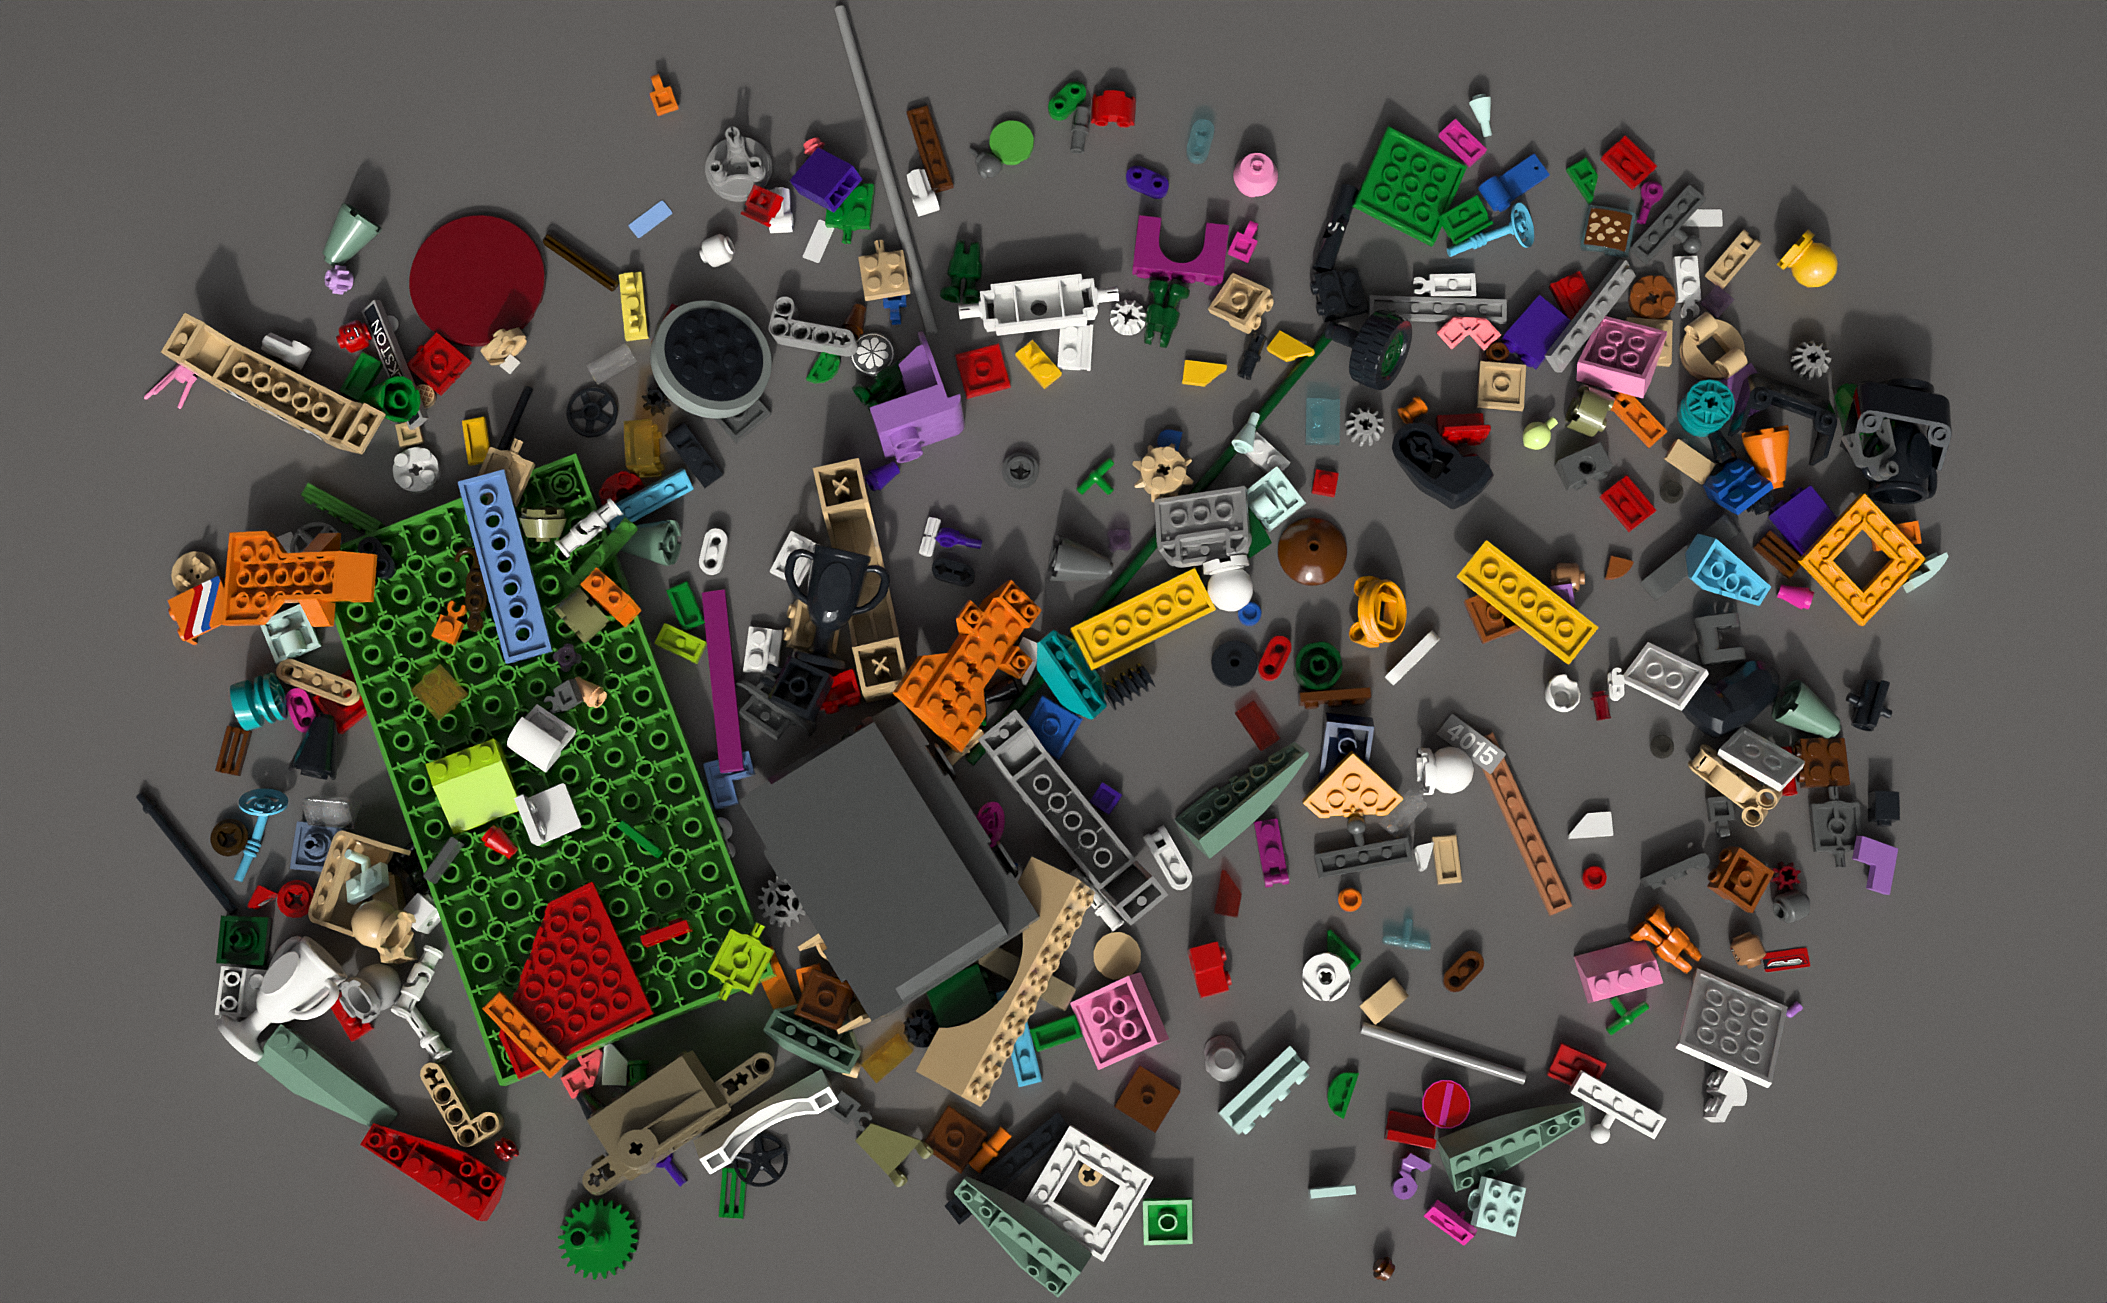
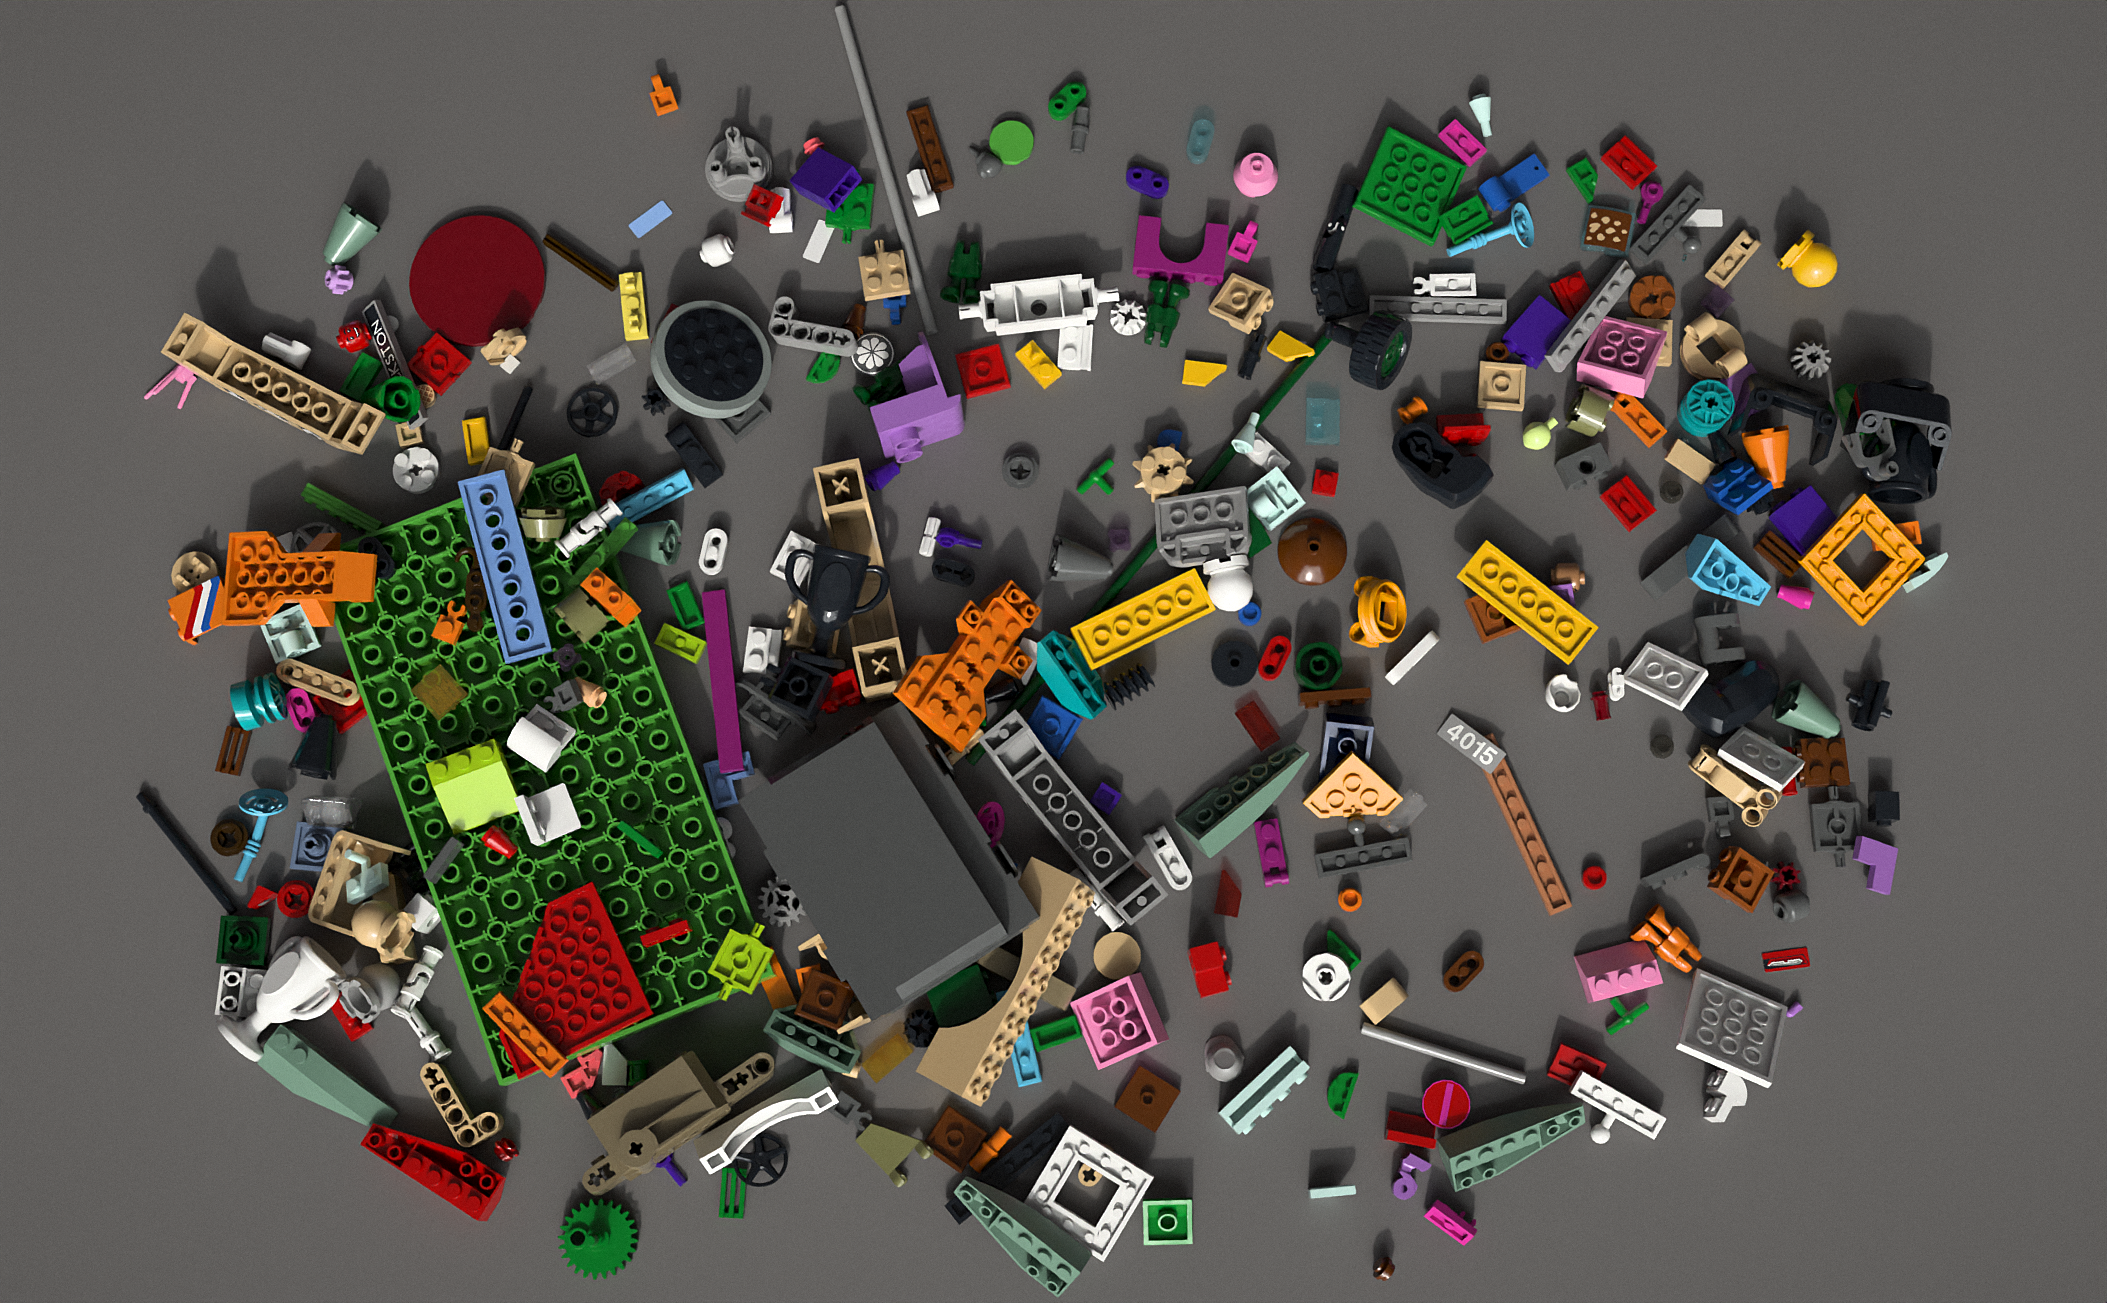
(643, 448): clear yellow container -> none
(1113, 107): red cylinder -> none
(1356, 429): light grey gear -> none
(1406, 940): clear light blue piece -> none
(1422, 855): white slope -> none
(1446, 770): white tile -> none
(1446, 859): tan tile -> none
(1477, 327): coral tile -> none
(1496, 1206): light aqua plate -> none
(1593, 825): white tile -> none
(1617, 567): dark orange tile -> none
(1687, 283): white plate -> none
(1747, 950): medium nougat head -> none

